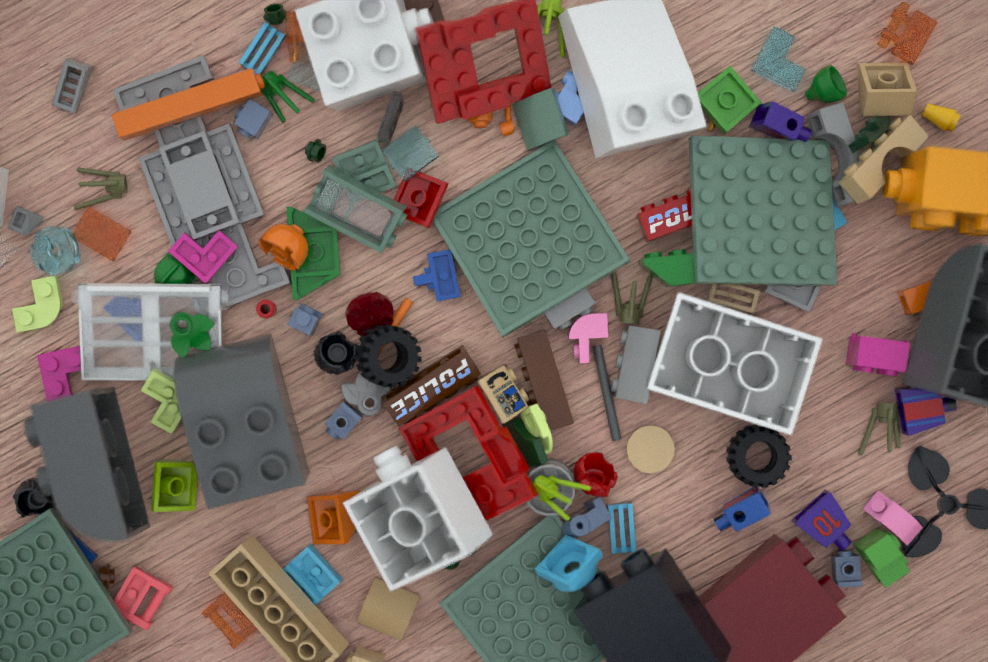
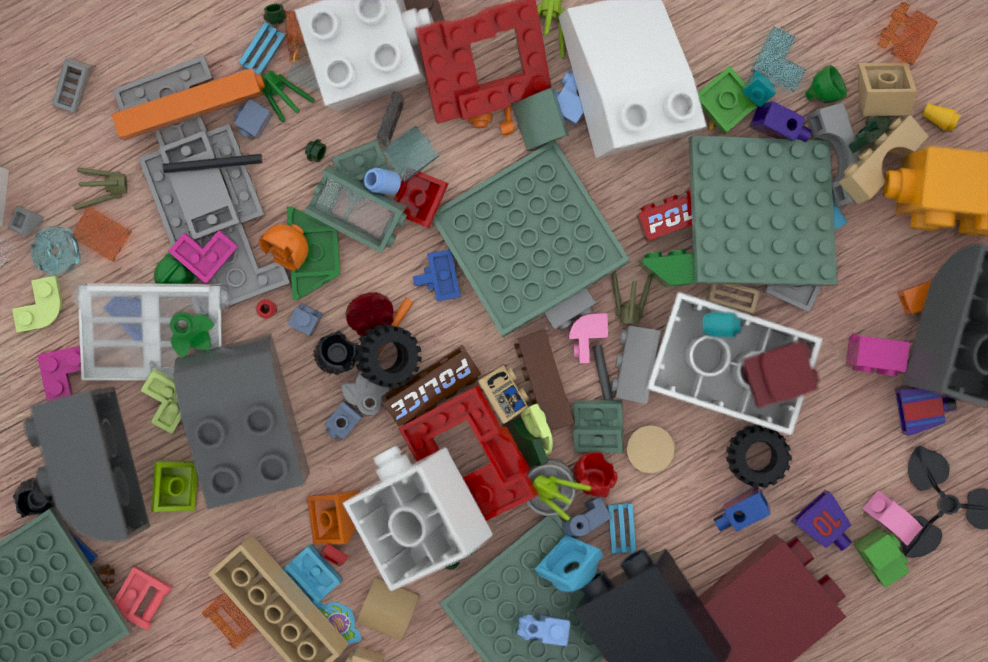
(212, 163): none -> black bar
(333, 555): none -> red tile
(342, 619): none -> sticker
(382, 181): none -> light blue brick
(546, 630): none -> light blue brick
(598, 426): none -> sand green slope
(722, 324): none -> teal brick
(759, 89): none -> teal bracket
(780, 374): none -> dark red brick
(838, 564): sand blue brick -> none
(887, 414): olive plant -> none

